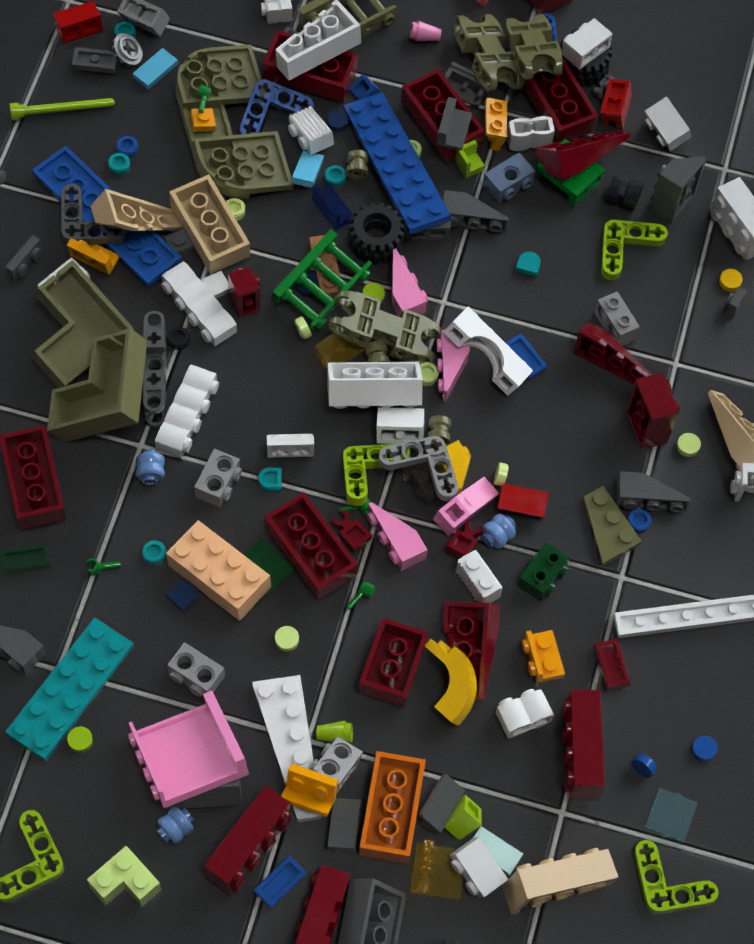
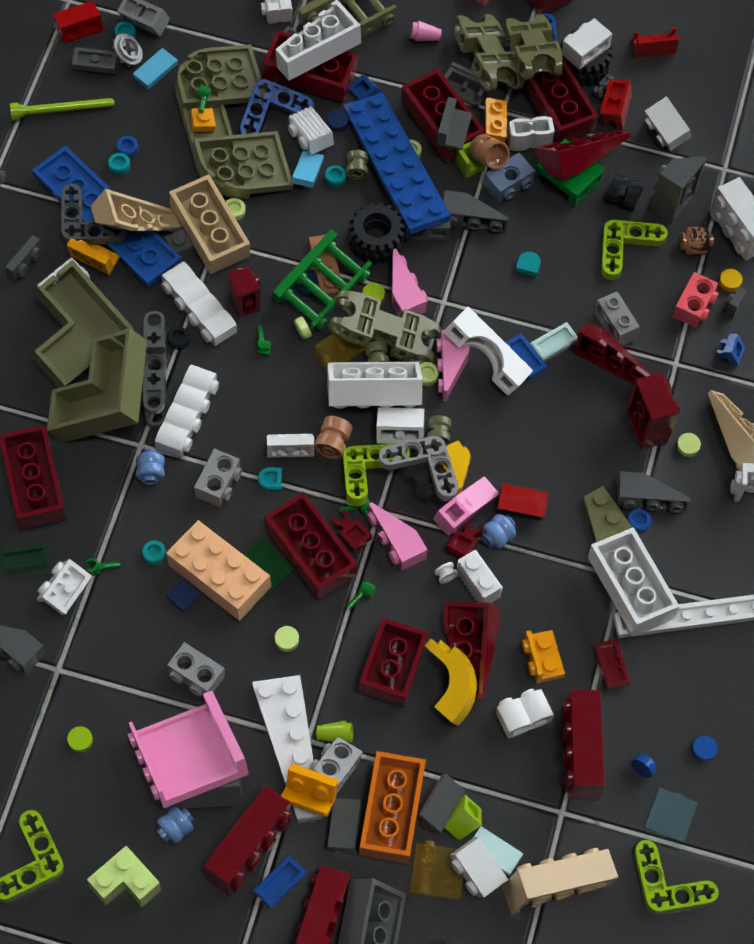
(64, 586): none -> white bracket
(69, 689): teal plate -> none
(216, 284): white tile -> none
(263, 346): none -> green hand
(331, 206): clear blue panel -> none
(332, 437): none -> nougat wheel
(446, 572): none -> white bush
(489, 151): none -> nougat wheel
(501, 474): yellowish green tile -> none
(543, 572): dark green brick -> none
(555, 342): none -> light aqua tile
(633, 581): none -> white brick
(655, 44): none -> red hinge
(693, 299): none -> coral brick
(696, 240): none -> nougat head
(732, 350): none -> blue tile

